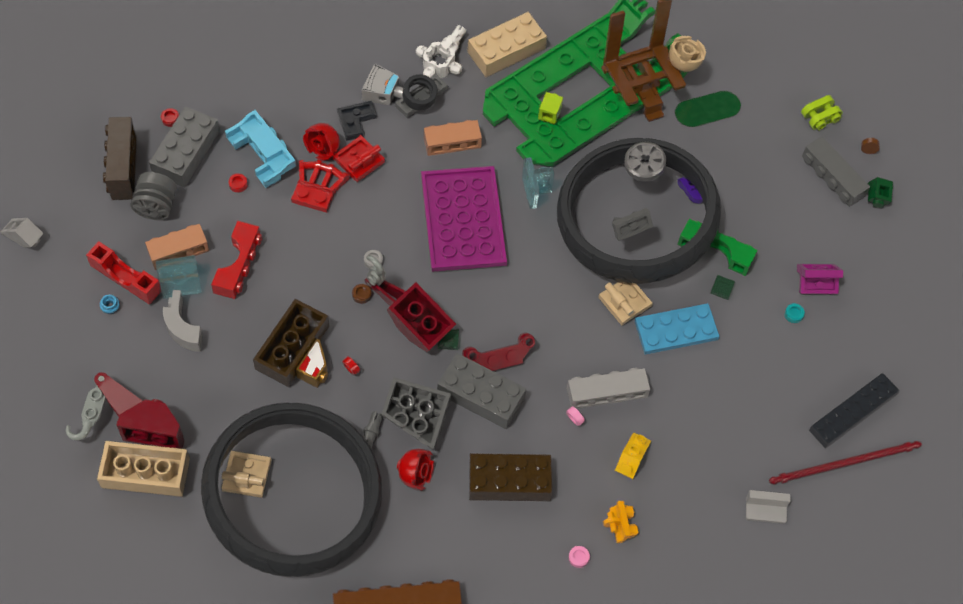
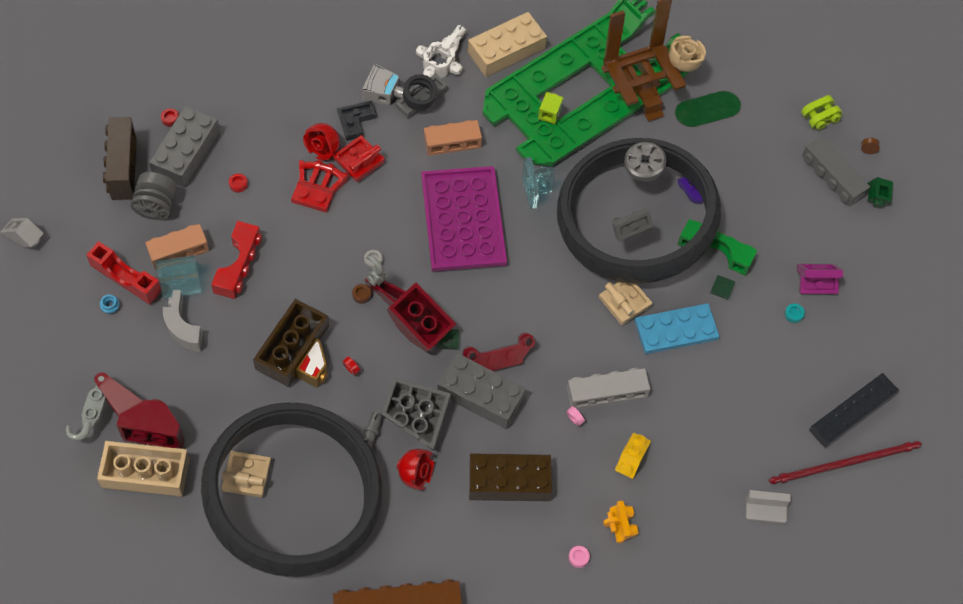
(266, 144): medium azure bracket -> none

